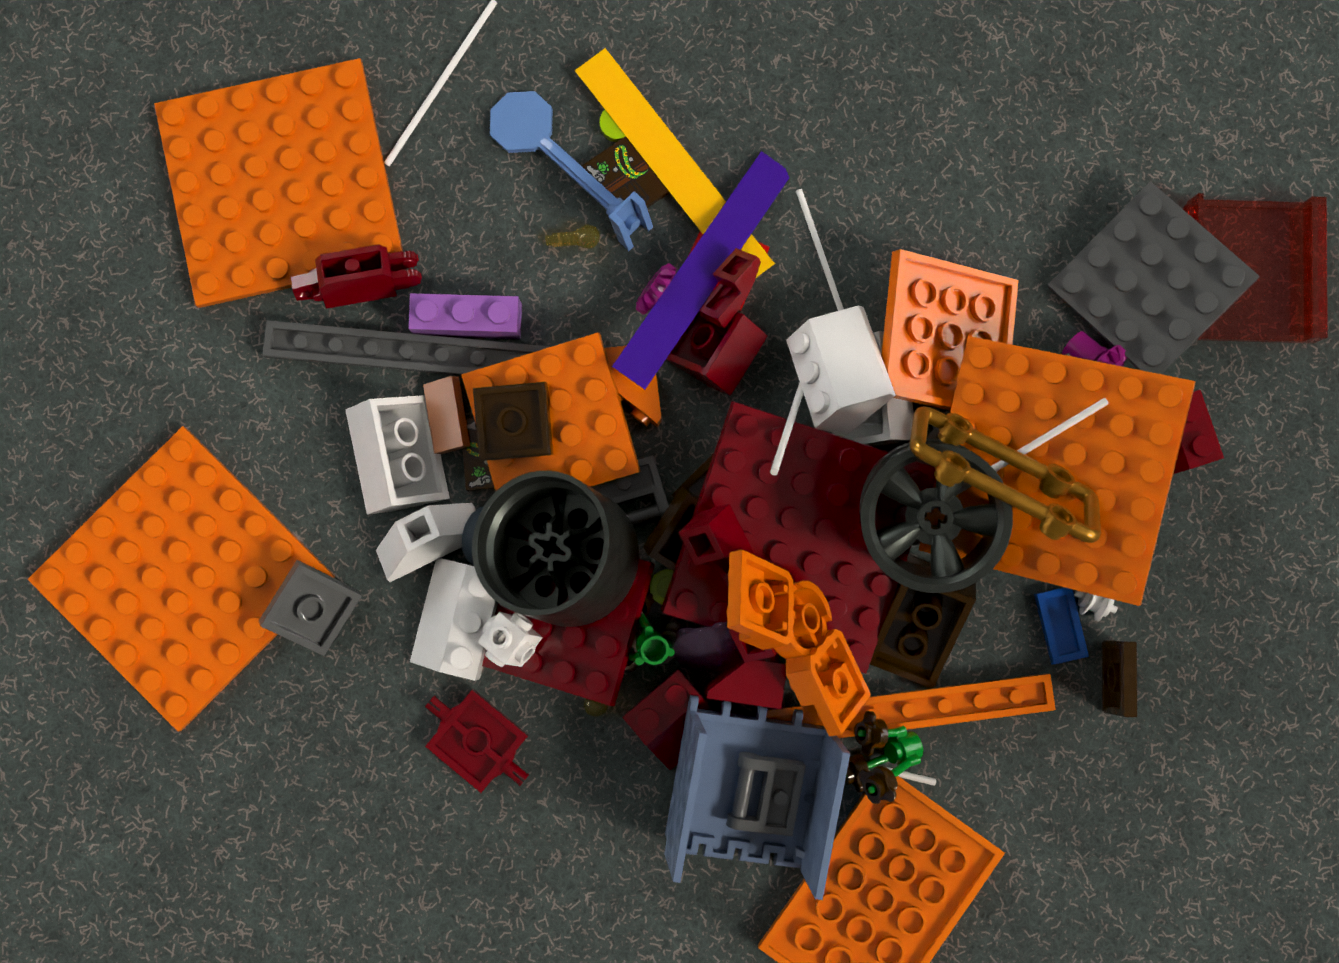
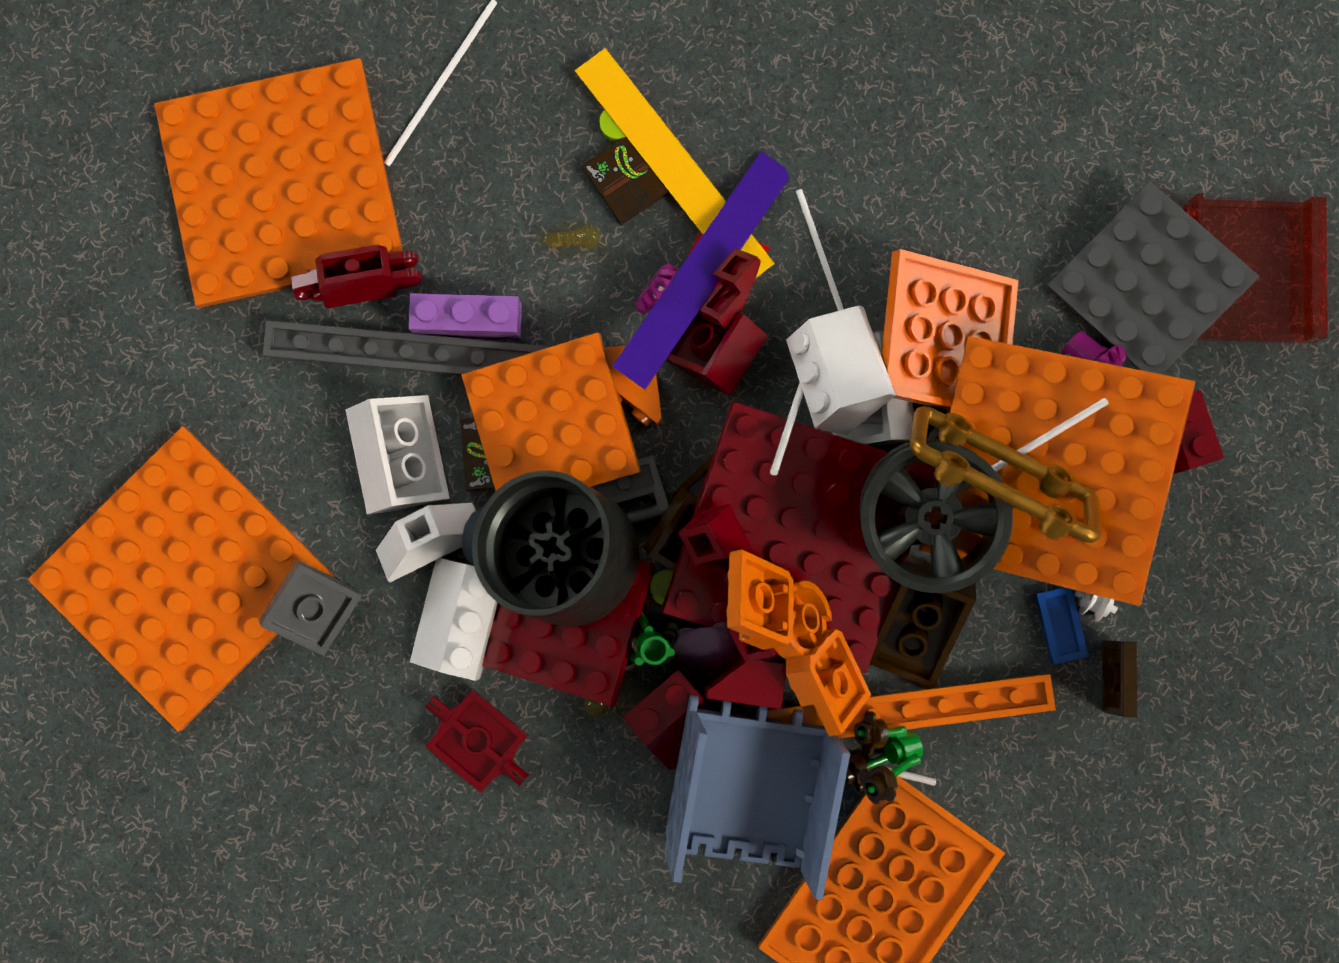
(446, 415): nougat tile -> none
(509, 639): white brick -> none
(513, 421): dark brown tile -> none
(525, 124): medium blue piece -> none
(777, 798): dark grey plate -> none

